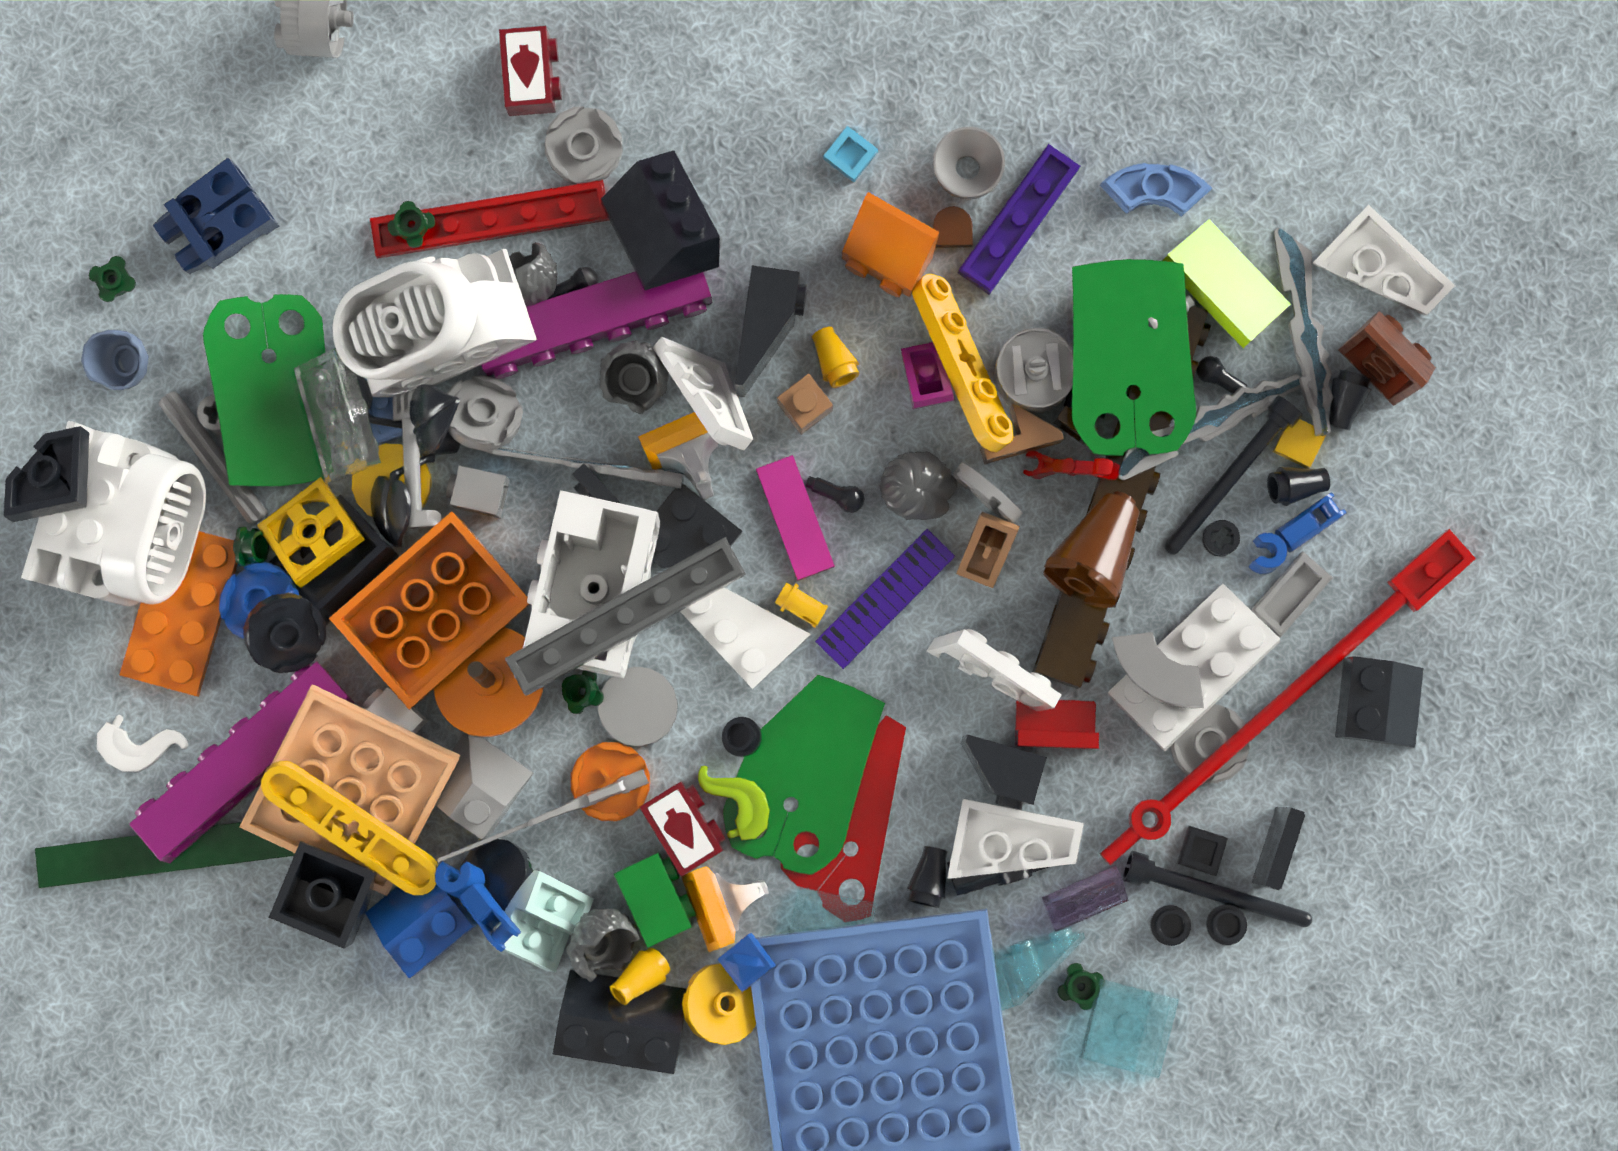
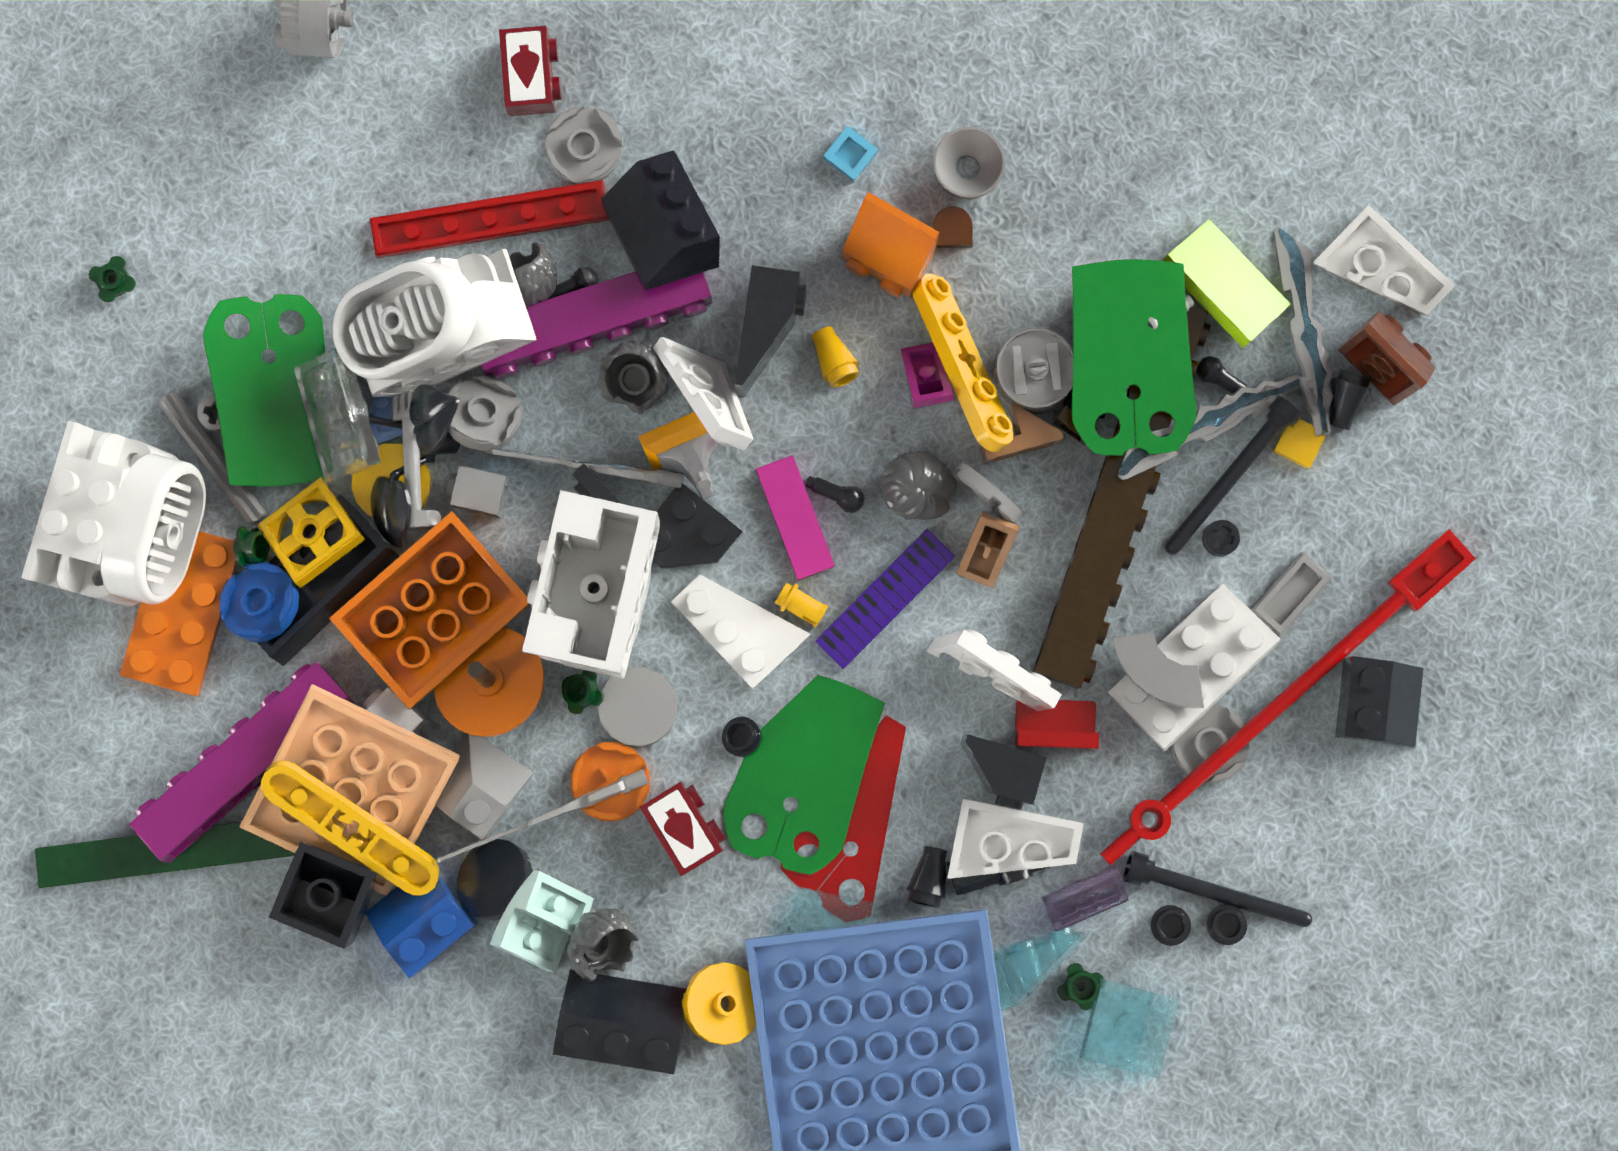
(51, 479): black plate -> none
(102, 356): sand blue hair -> none
(128, 757): white piece -> none
(216, 216): dark blue hips -> none
(284, 632): black tile -> none
(407, 213): dark green plate -> none
(469, 888): blue piece -> none
(625, 616): dark grey tile -> none
(642, 974): yellow cone -> none
(655, 899): green brick -> none
(720, 904): light orange piece -> none
(746, 962): blue tile -> none
(751, 801): lime piece -> none
(805, 404): medium nougat brick -> none
(1018, 219): dark purple tile -> none
(1048, 466): red piece -> none
(1096, 552): reddish brown cone -> none
(1156, 185): medium blue tile -> none
(1202, 850): black tile -> none
(1278, 847): black tile -> none
(1294, 534): blue piece -> none
(1295, 484): black cone -> none

